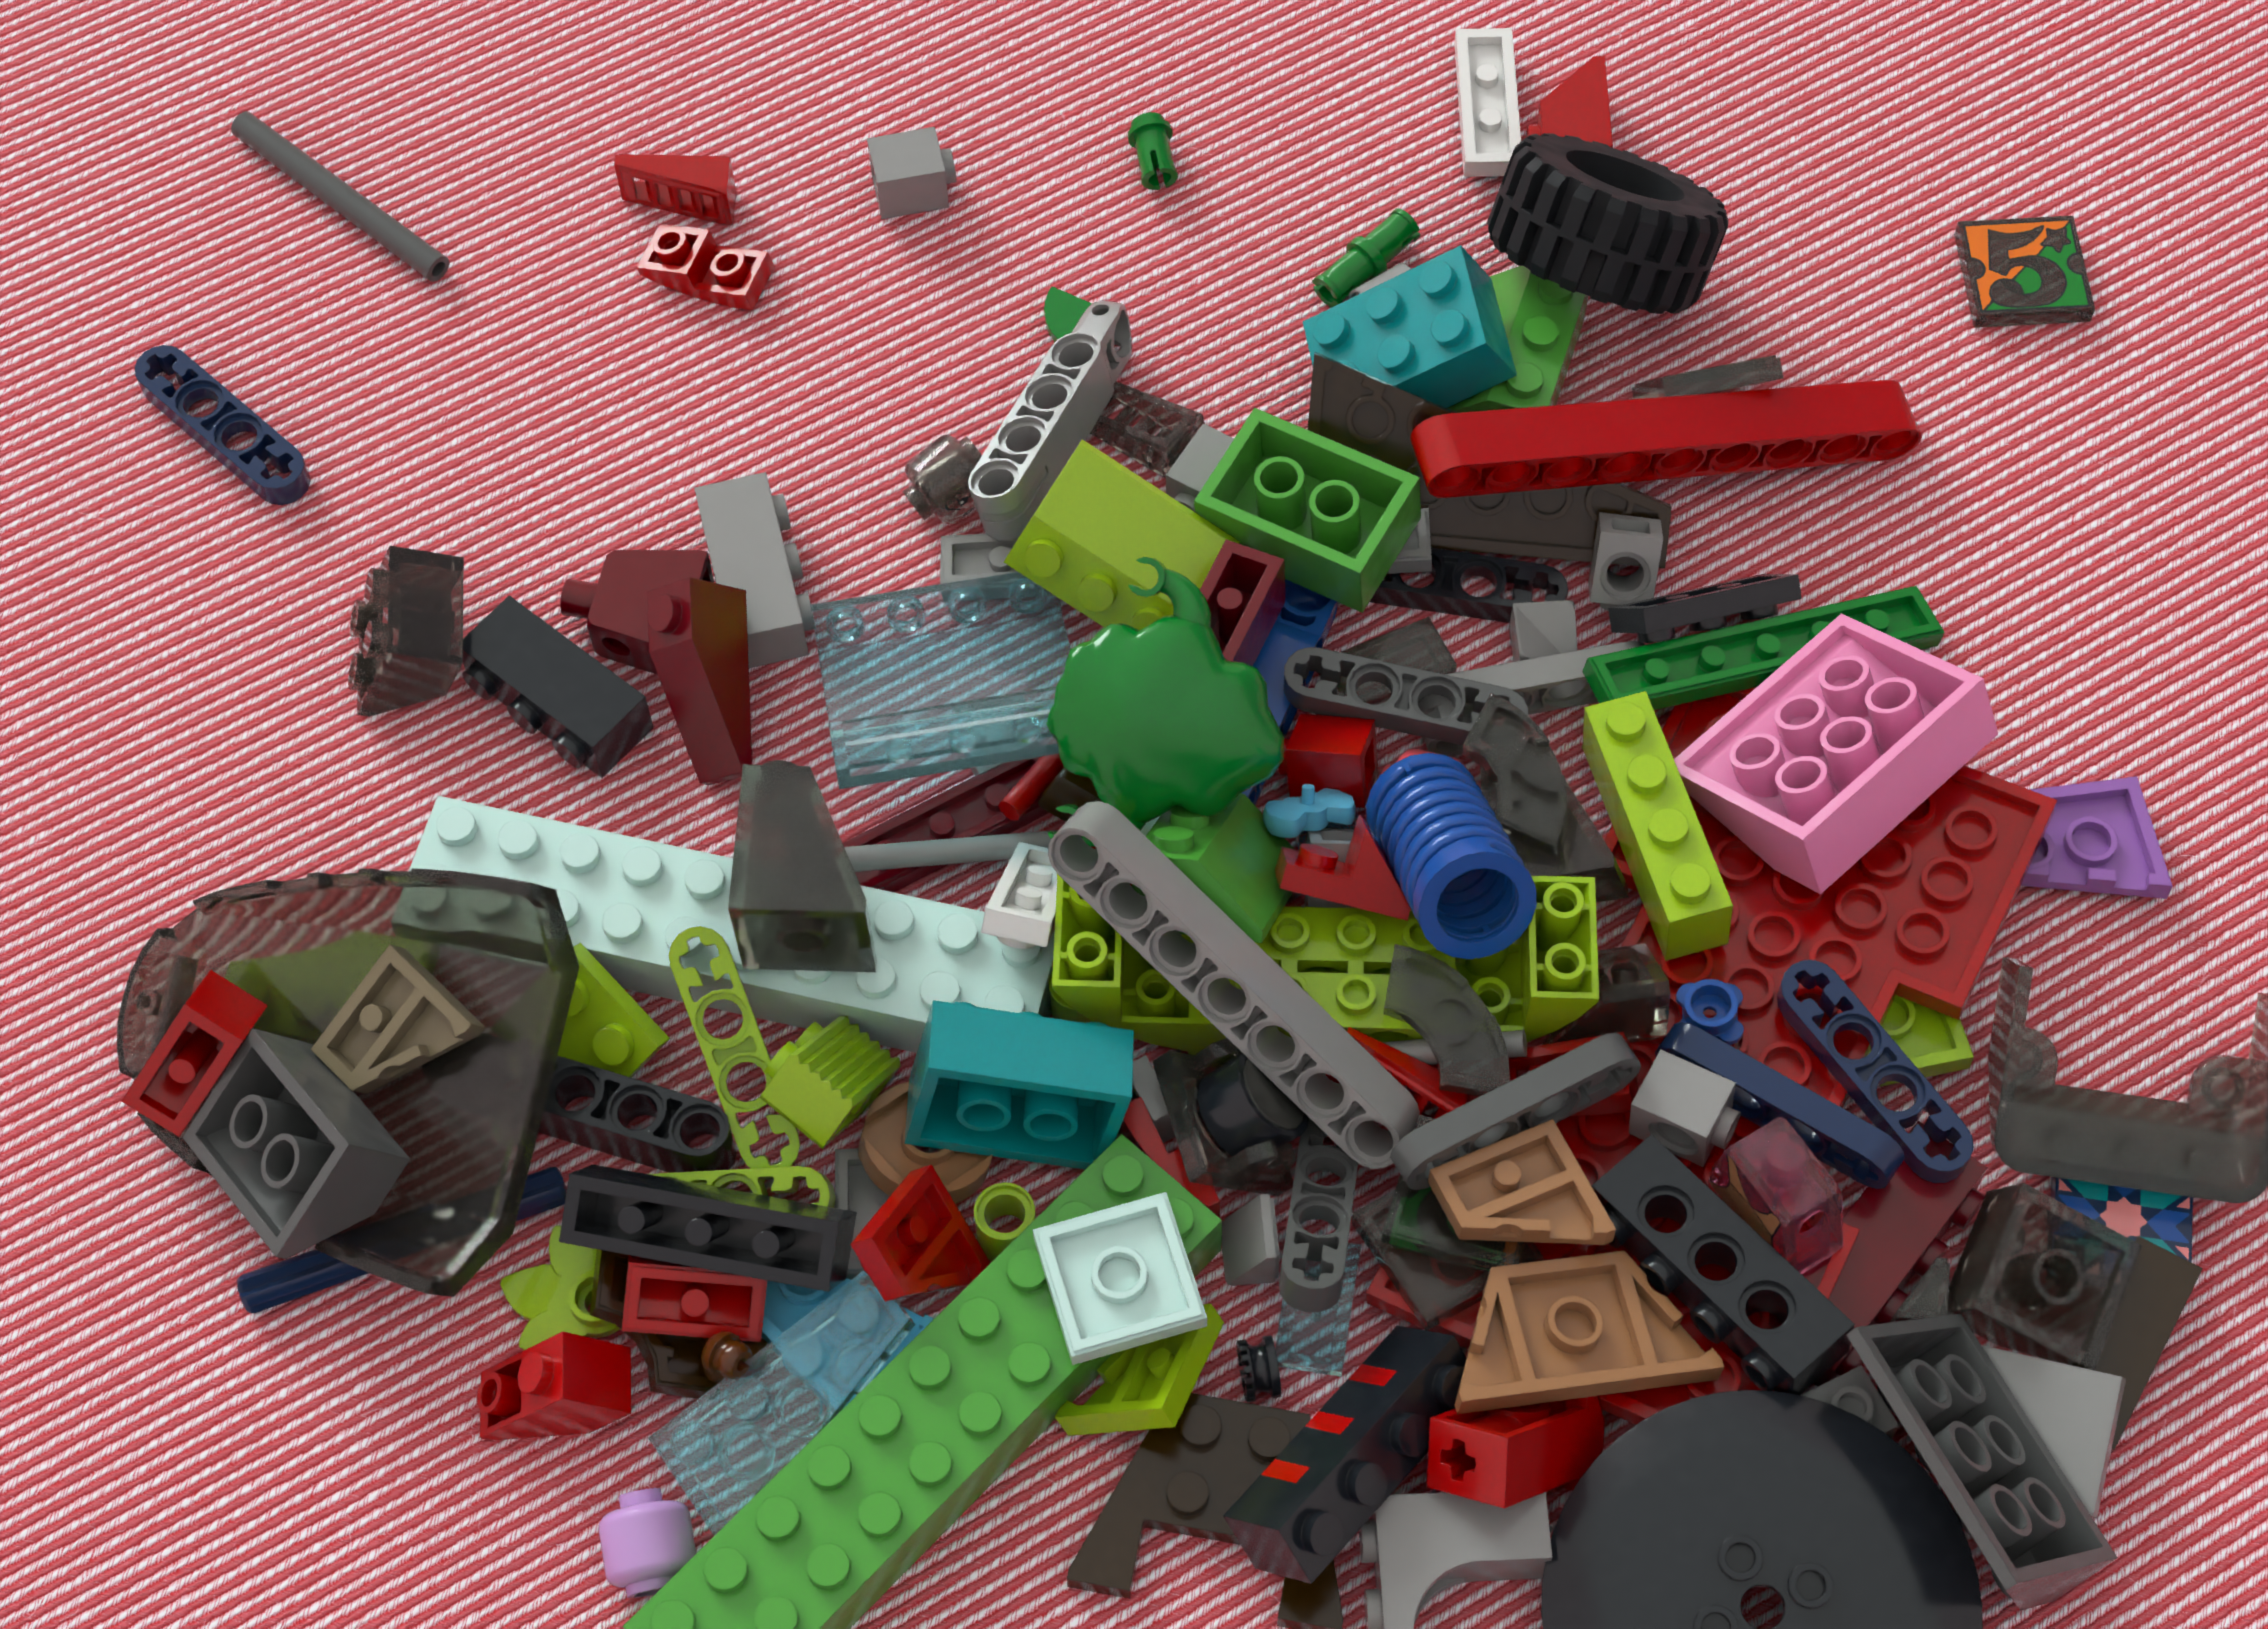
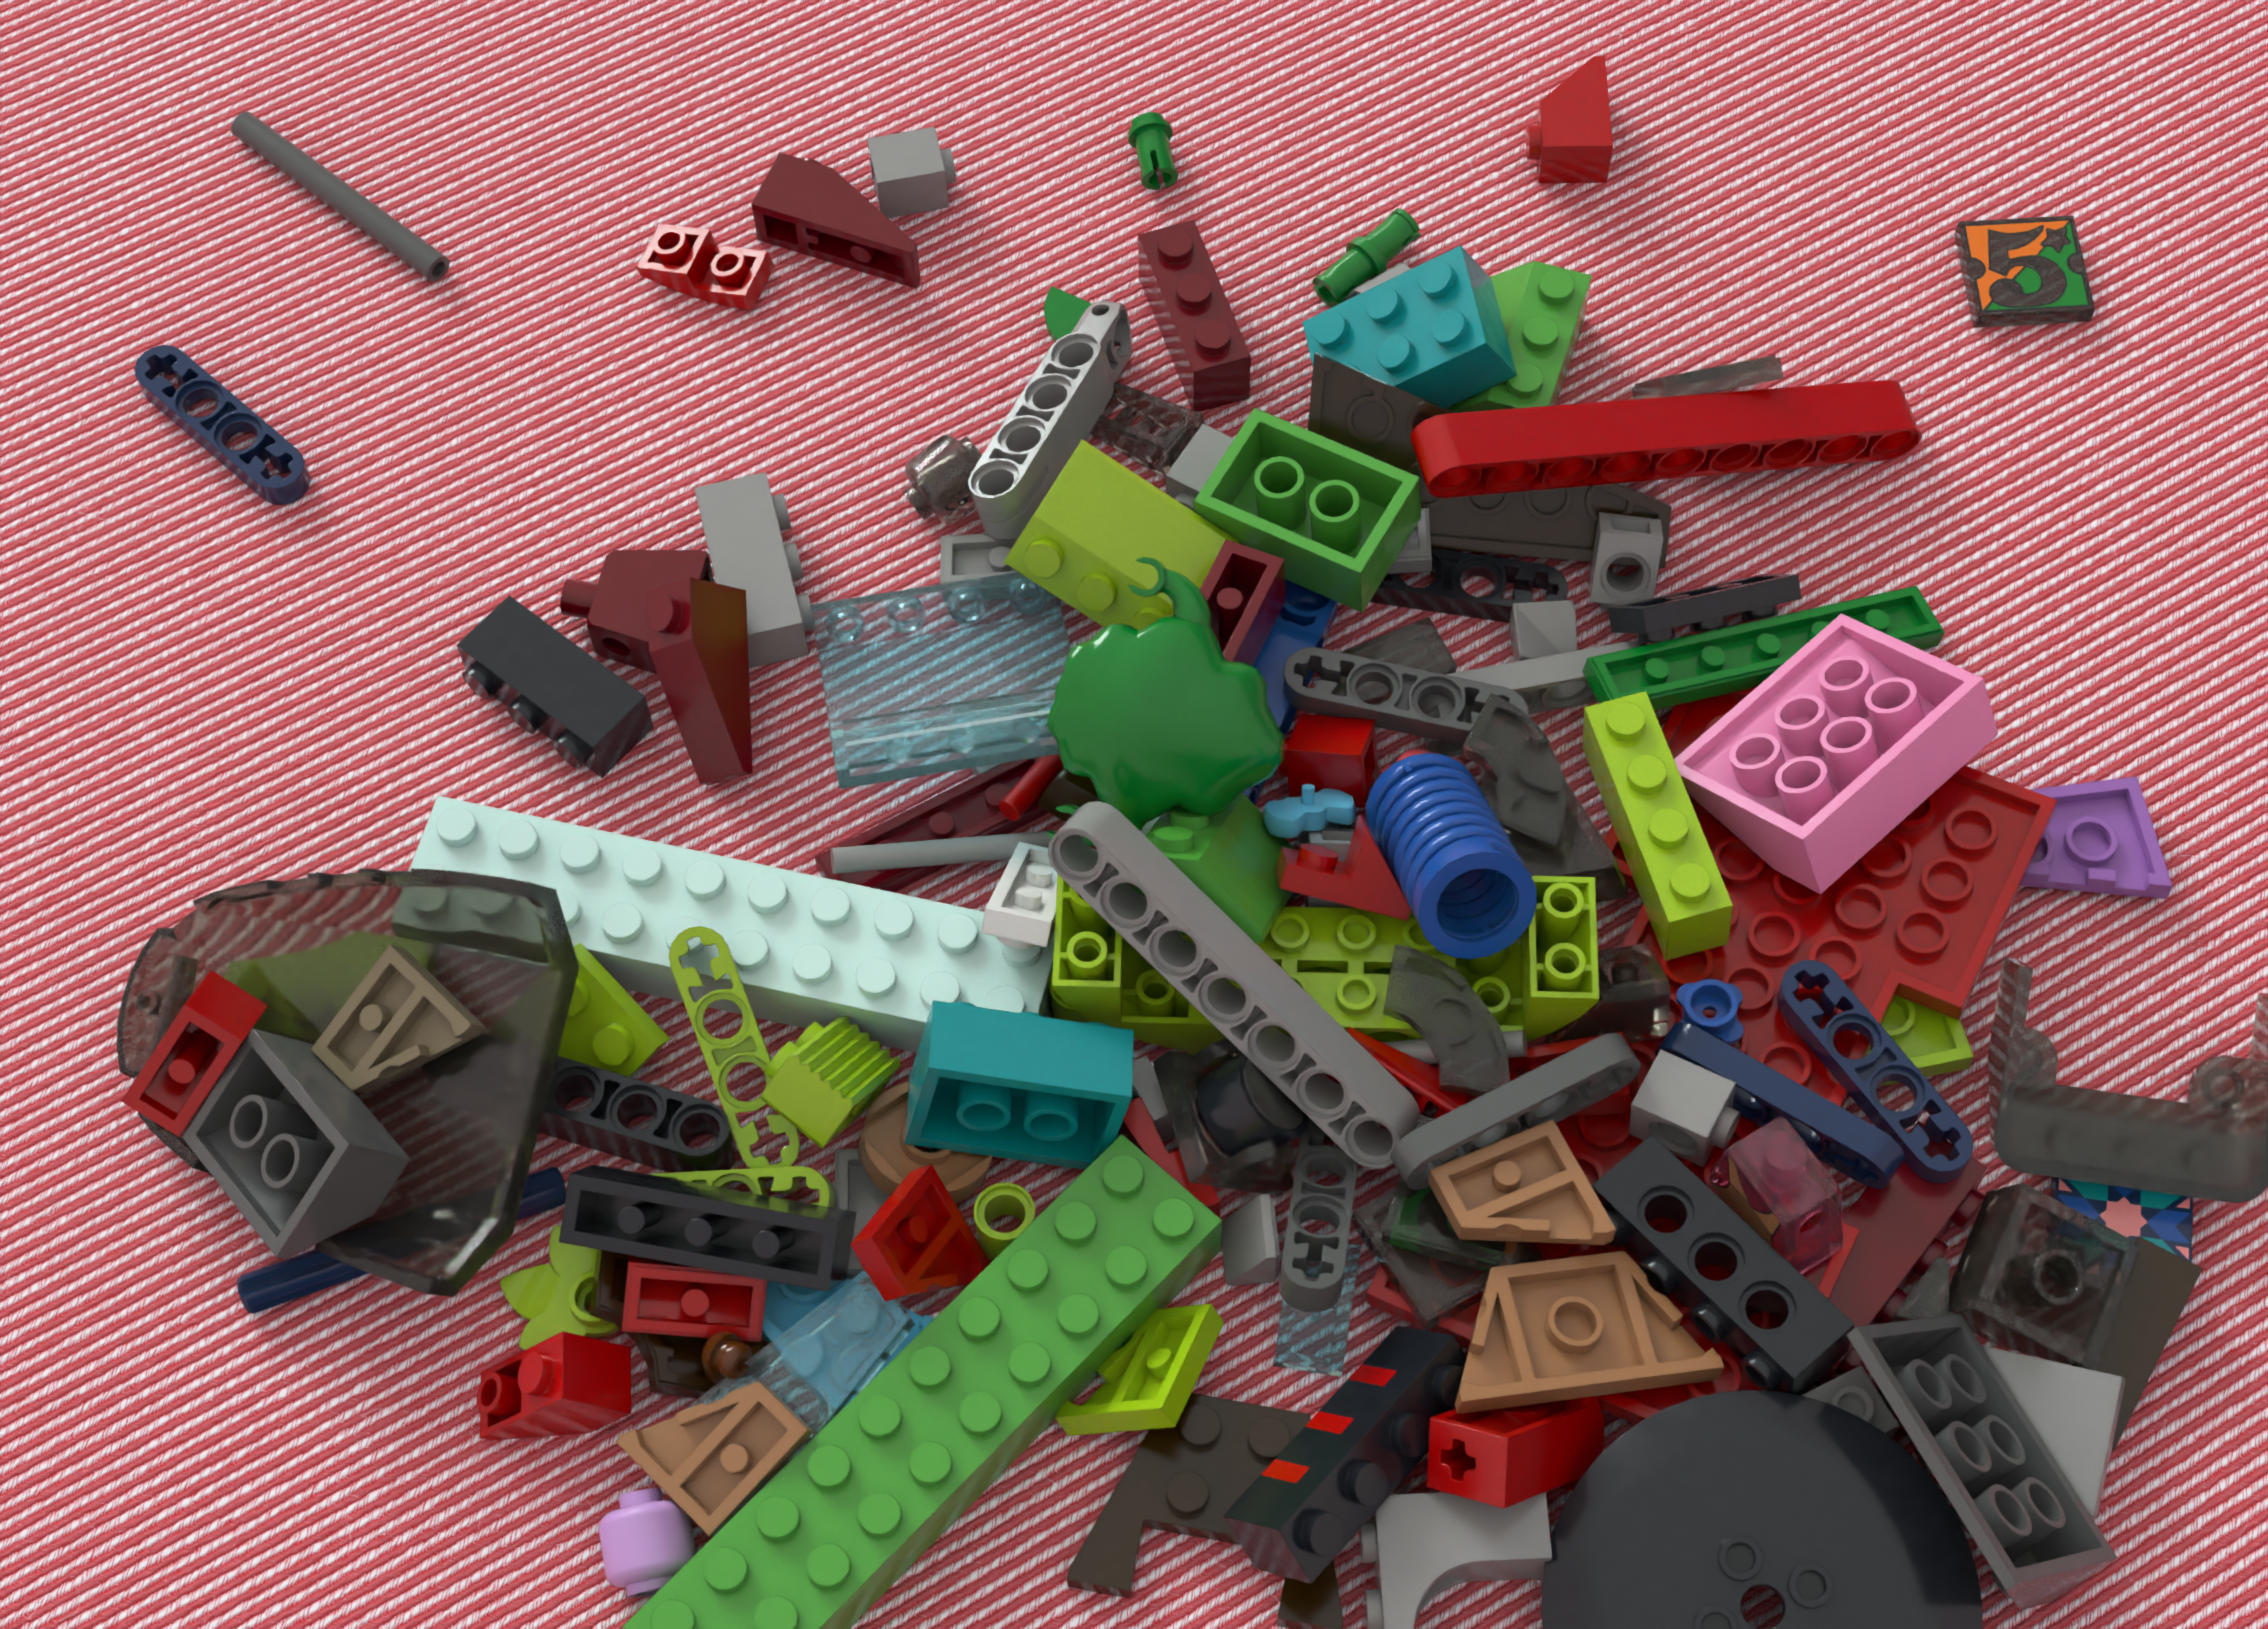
(407, 630): clear smoke slope -> none
(680, 184): red slope -> none
(719, 1452): none -> medium nougat wing
(792, 880): clear smoke slope -> none
(826, 218): none -> dark red slope
(1119, 1278): light aqua tile -> none
(1194, 316): none -> dark red brick
(1260, 1368): black bush -> none
(1487, 99): white plate -> none
(1607, 223): black tyre -> none

